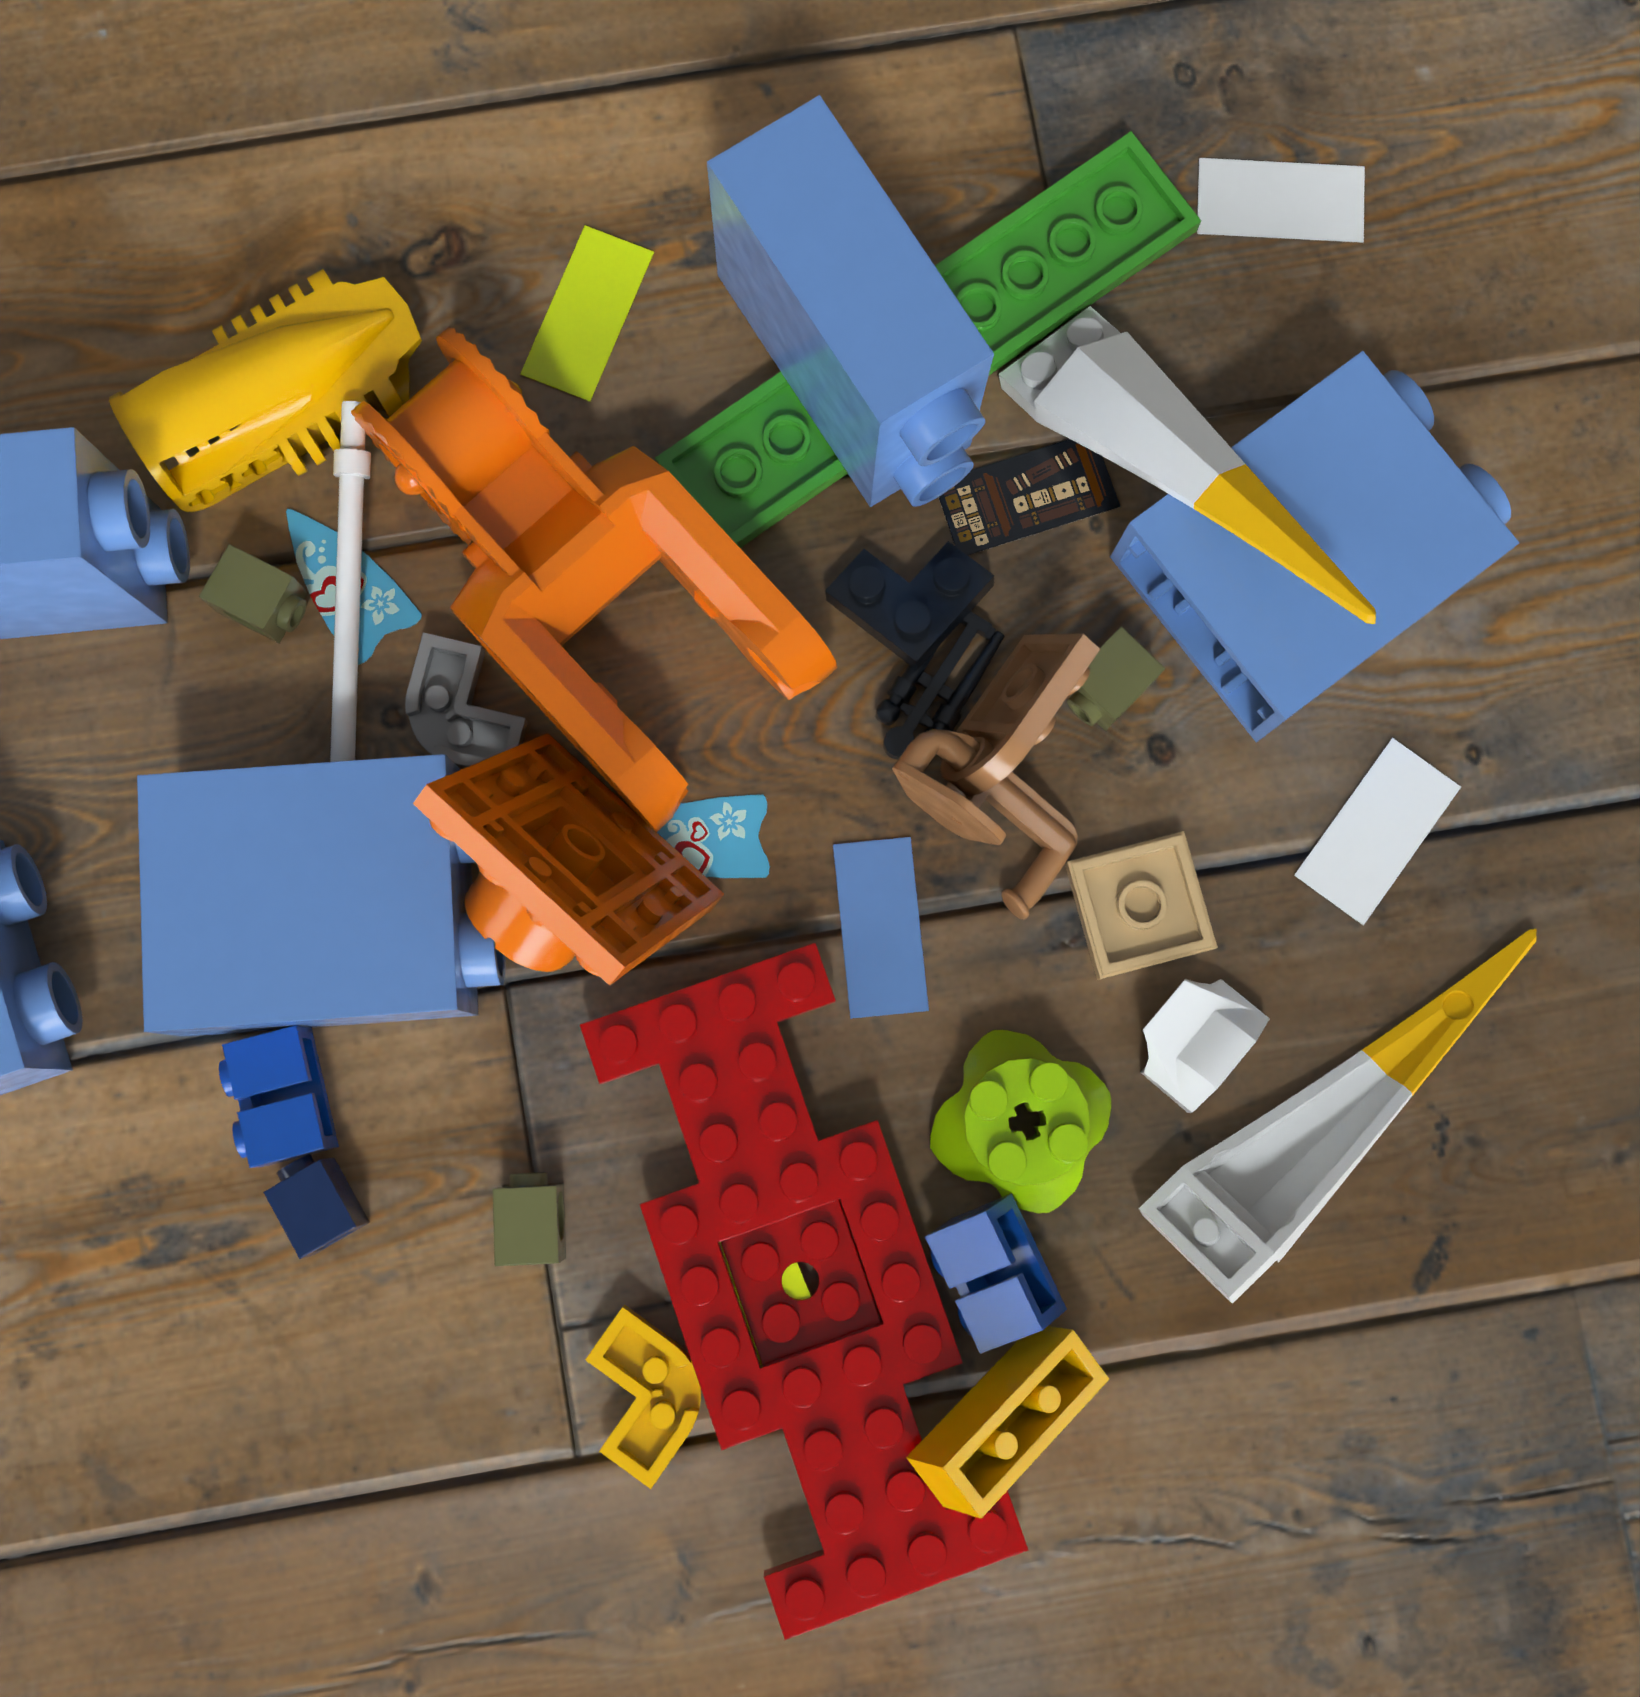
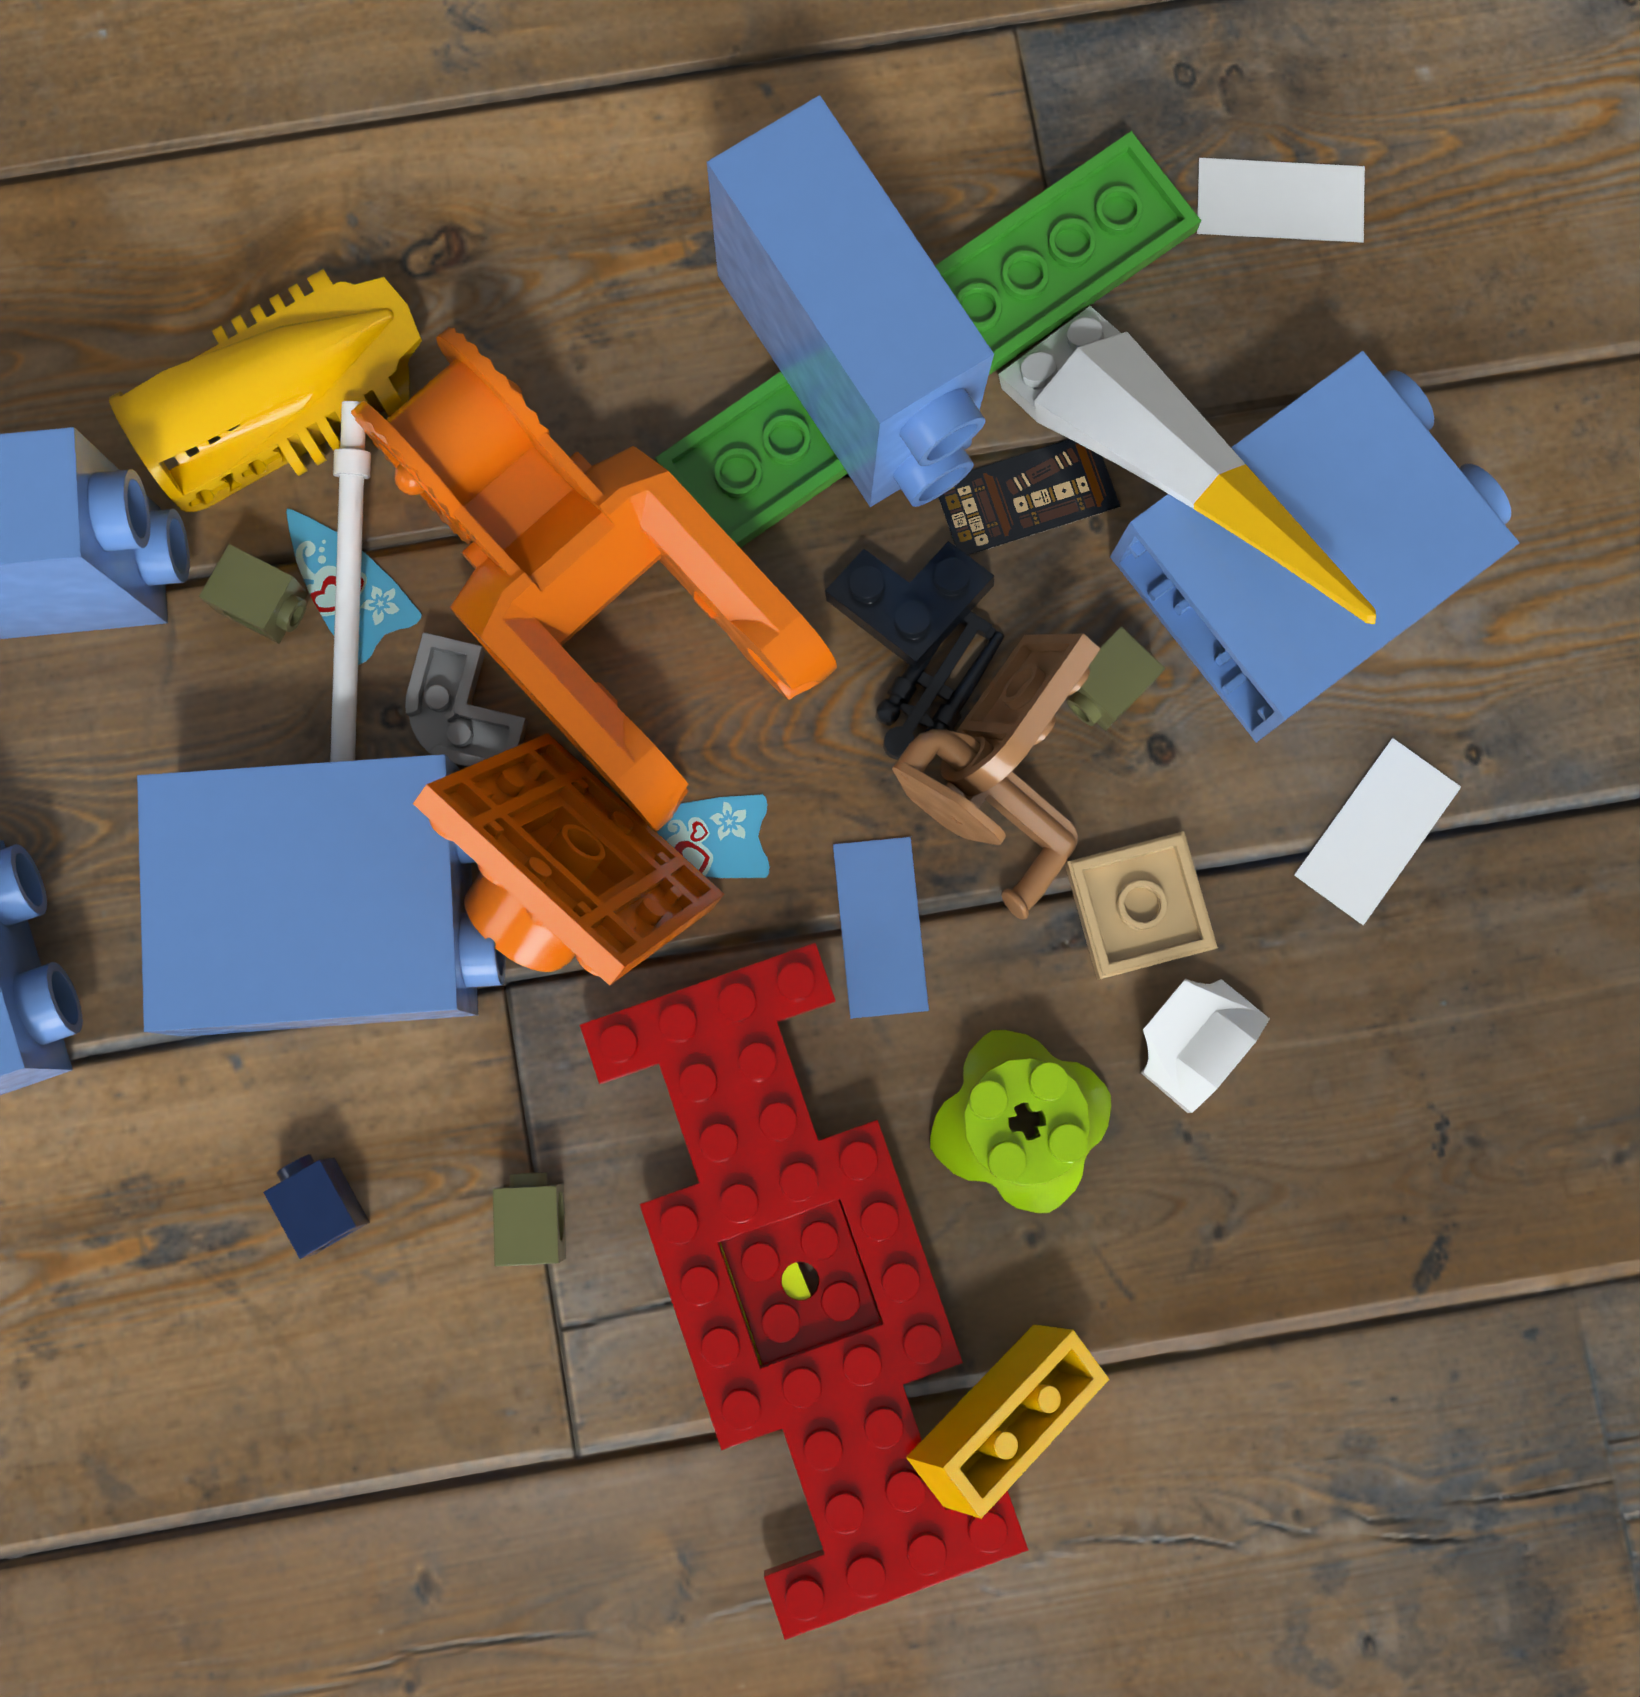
(278, 1096): blue piece -> none
(587, 313): neon yellow sticker -> none
(665, 1393): yellow plate -> none
(997, 1274): piece -> none
(1266, 1183): white plate -> none

